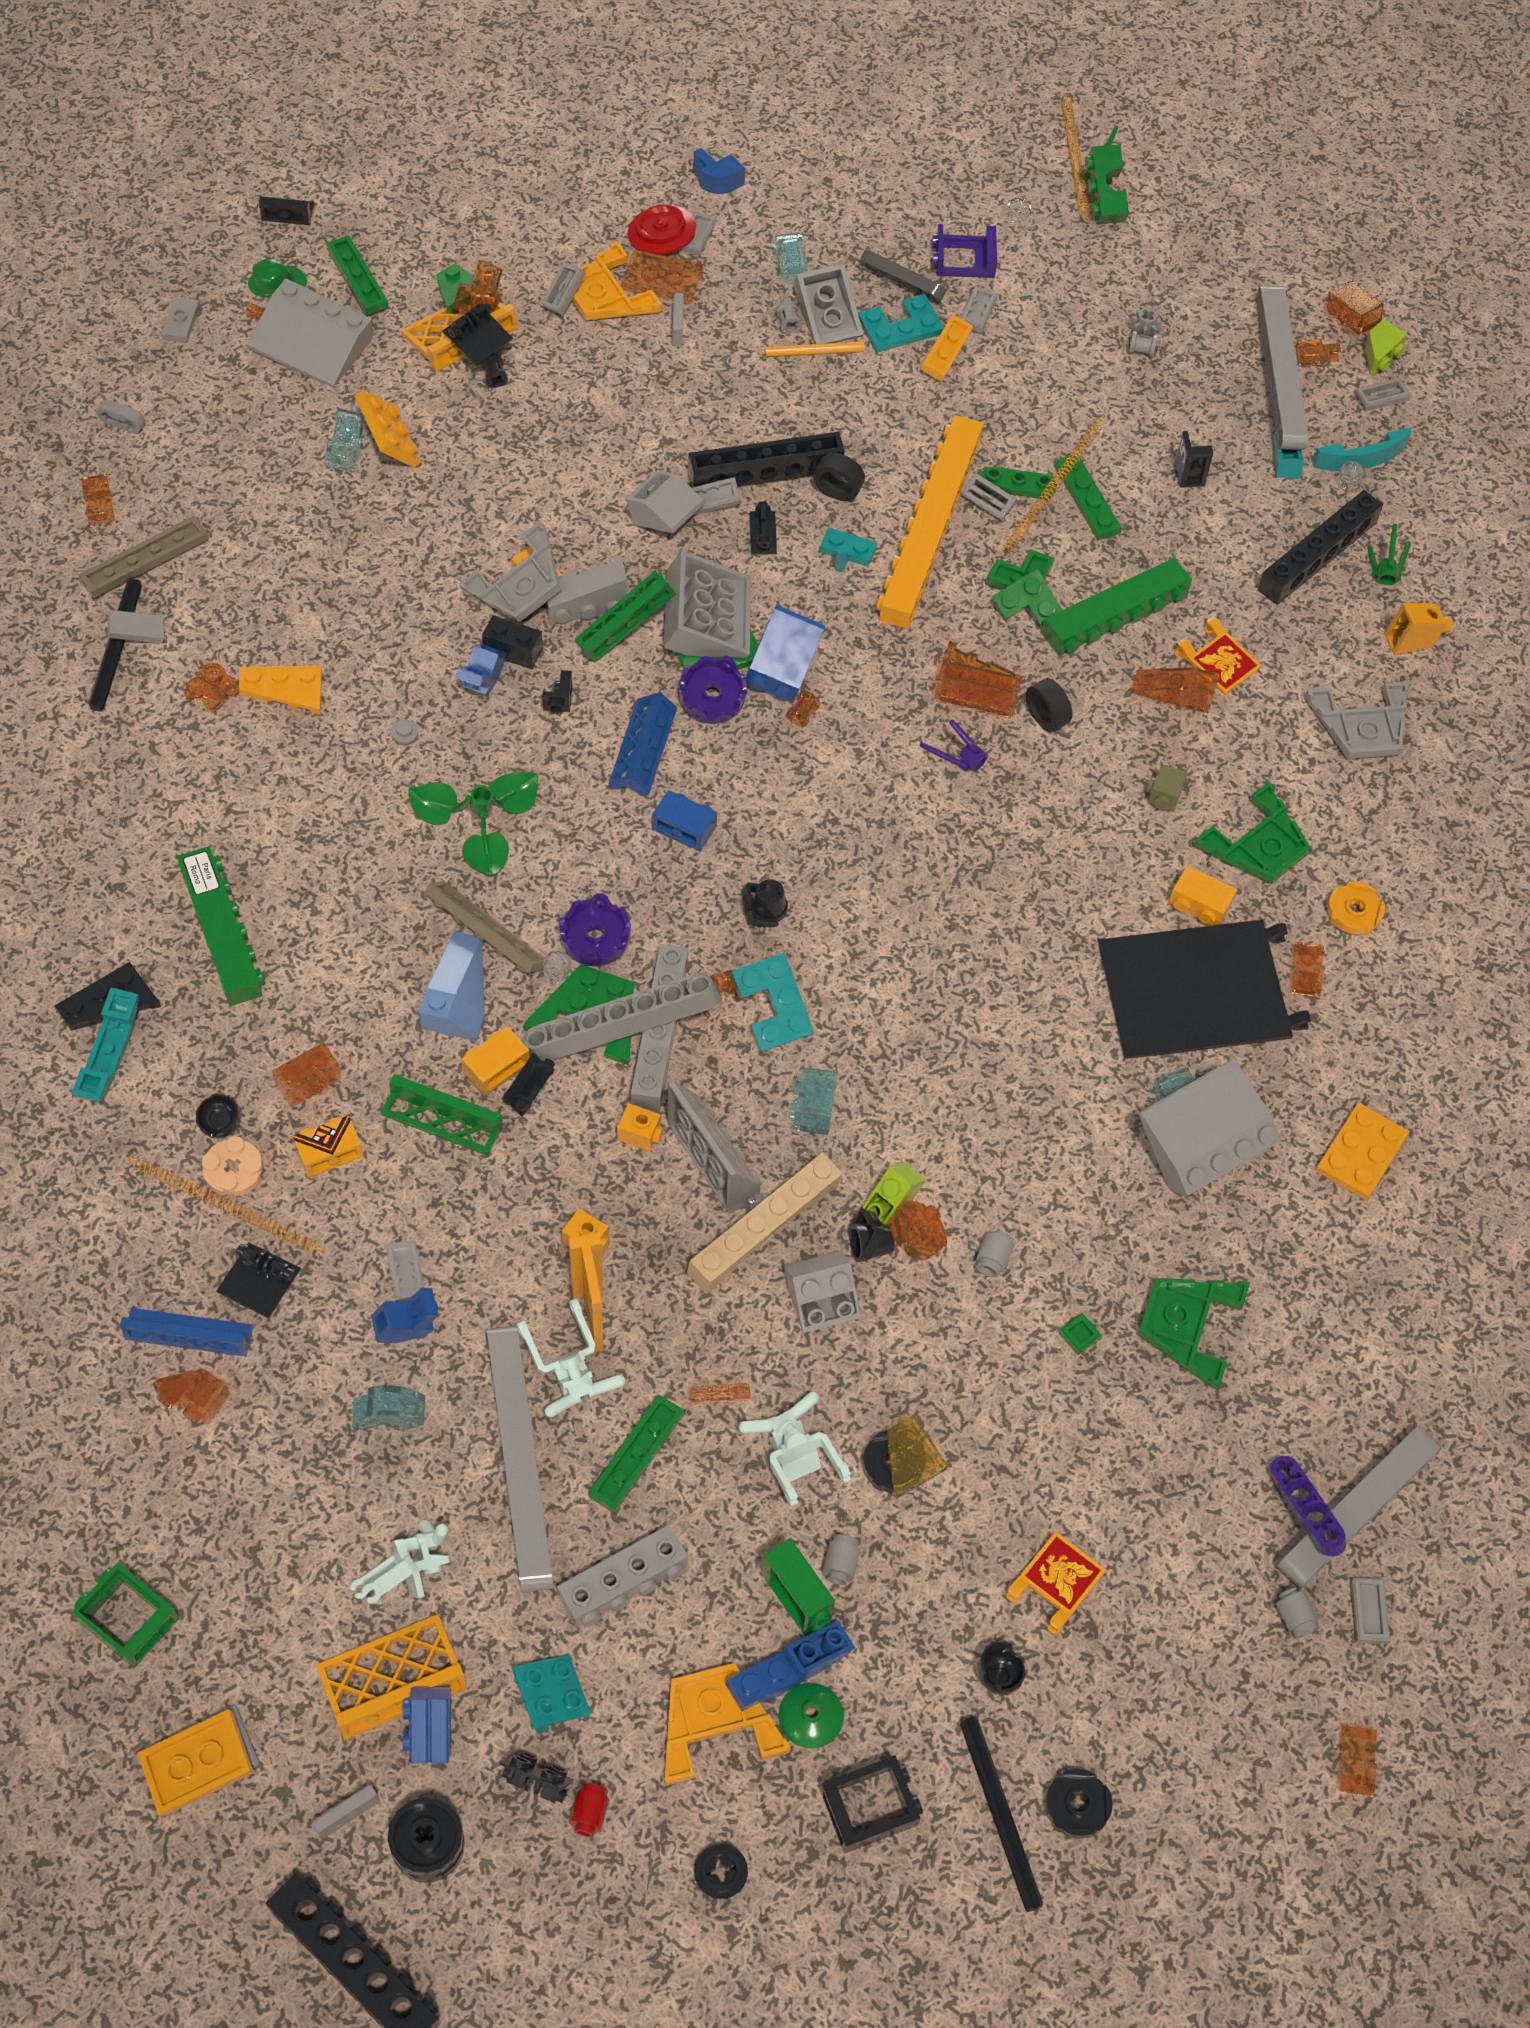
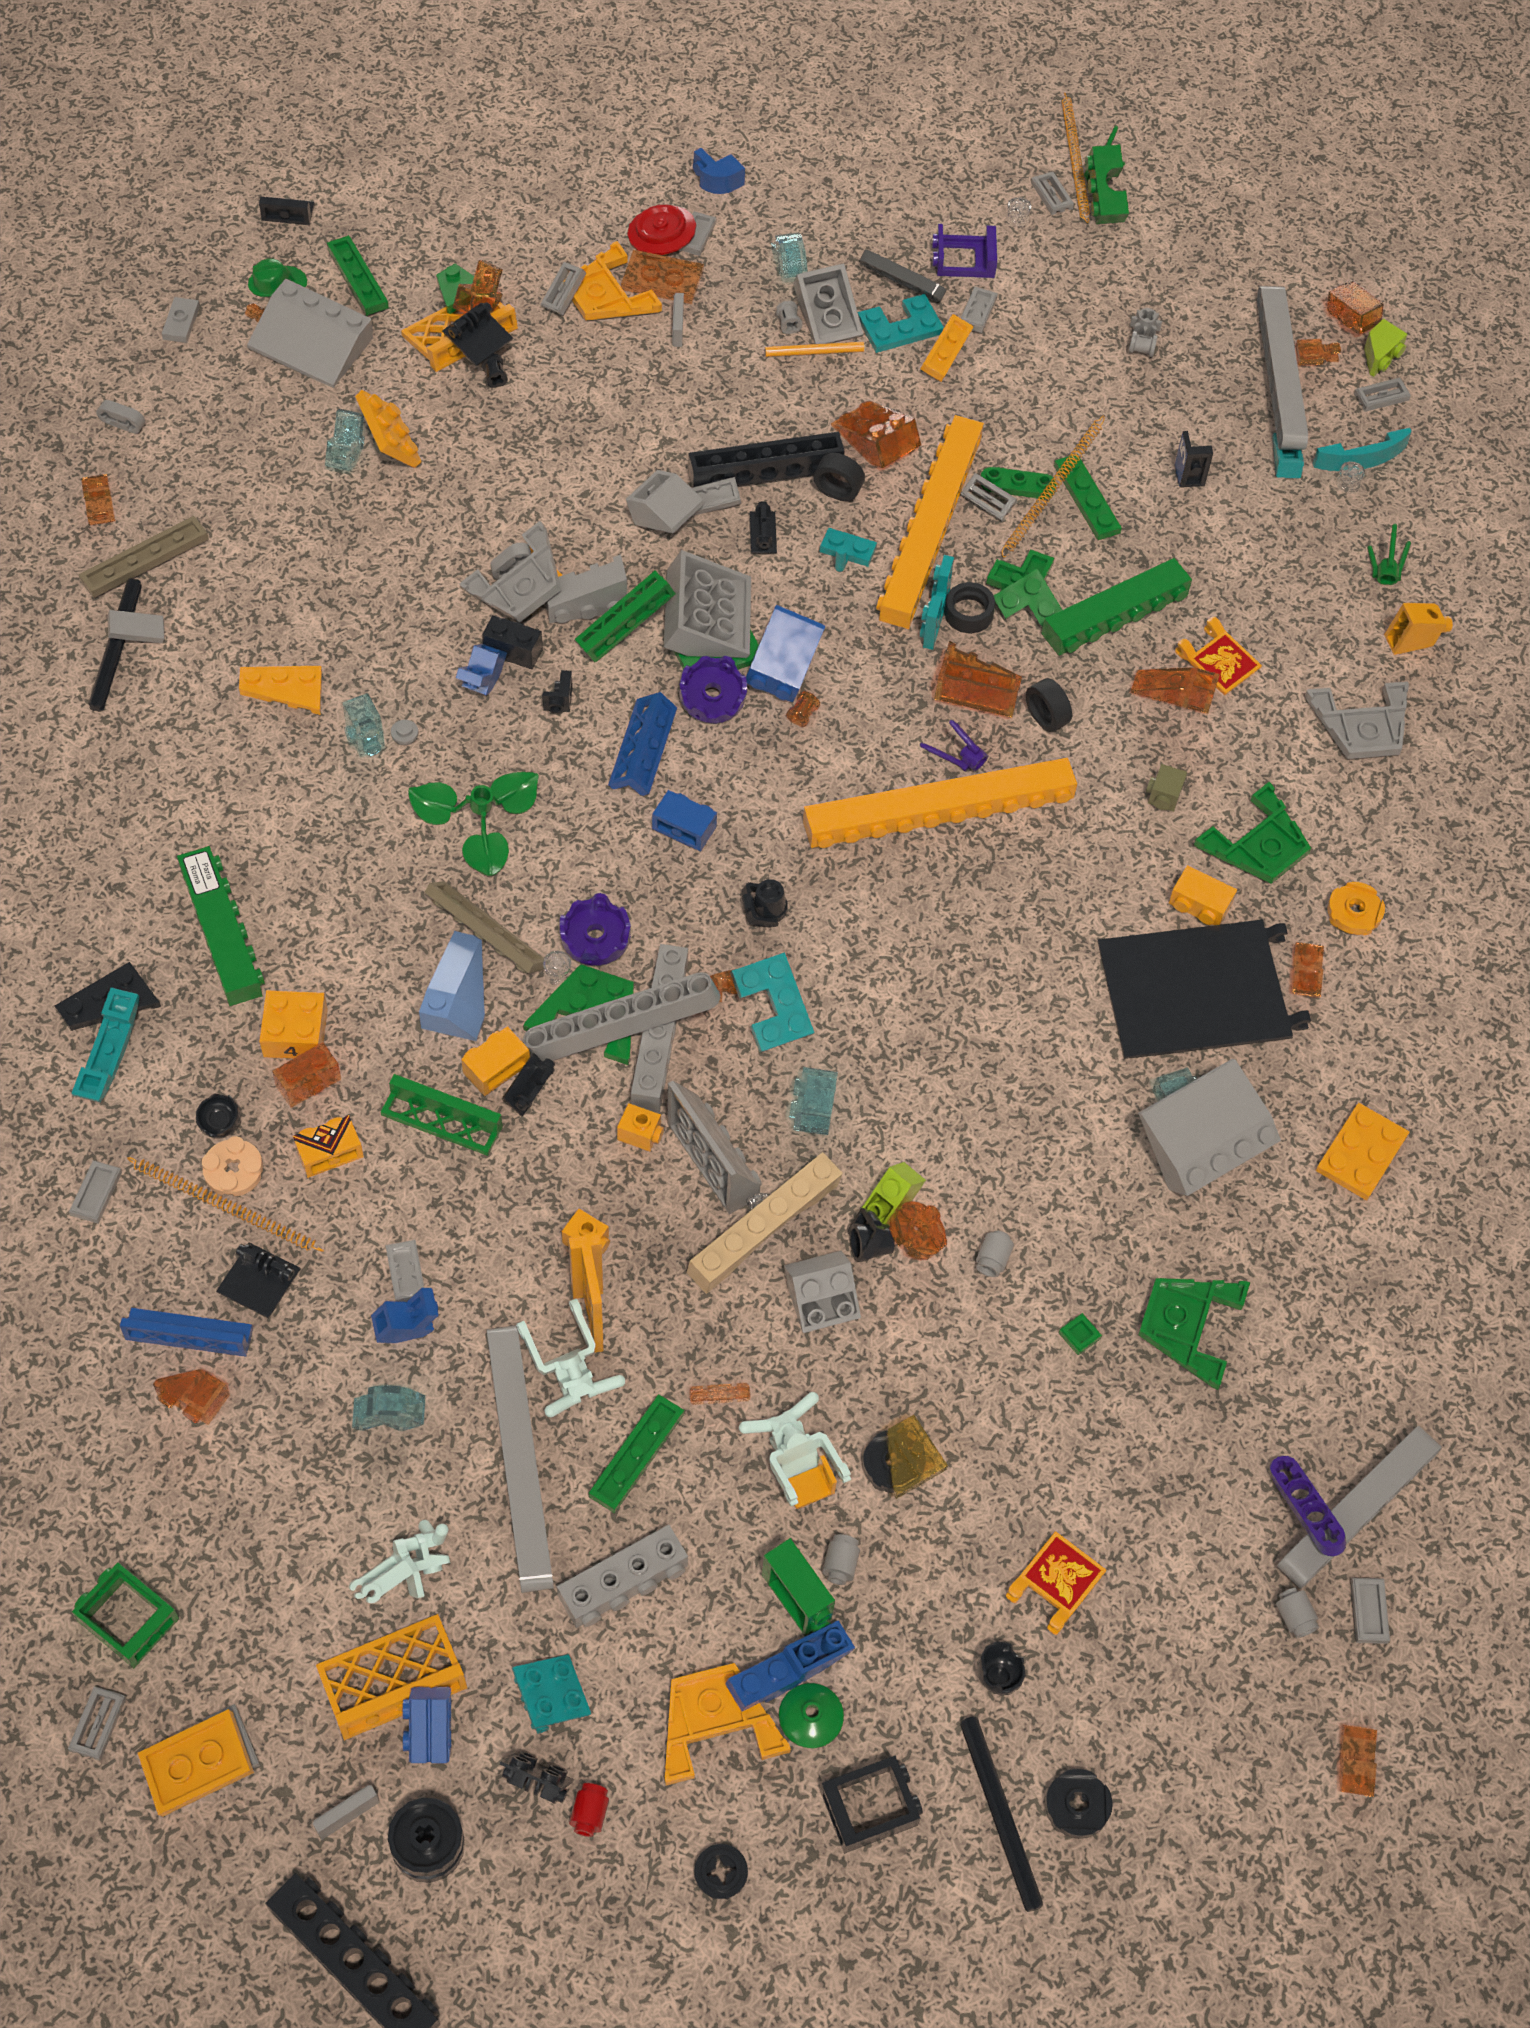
(87, 1750): none -> light grey tile
(95, 1192): none -> light grey tile
(212, 690): clear orange plate -> none
(292, 1023): none -> light orange brick
(363, 725): none -> clear light blue brick
(509, 559): none -> light grey beam
(814, 1483): none -> light orange bracket
(878, 433): none -> clear orange slope
(935, 609): none -> teal plate
(939, 803): none -> light orange brick
(966, 623): none -> black tyre
(1048, 193): none -> light grey tile
(1320, 547): black brick -> none

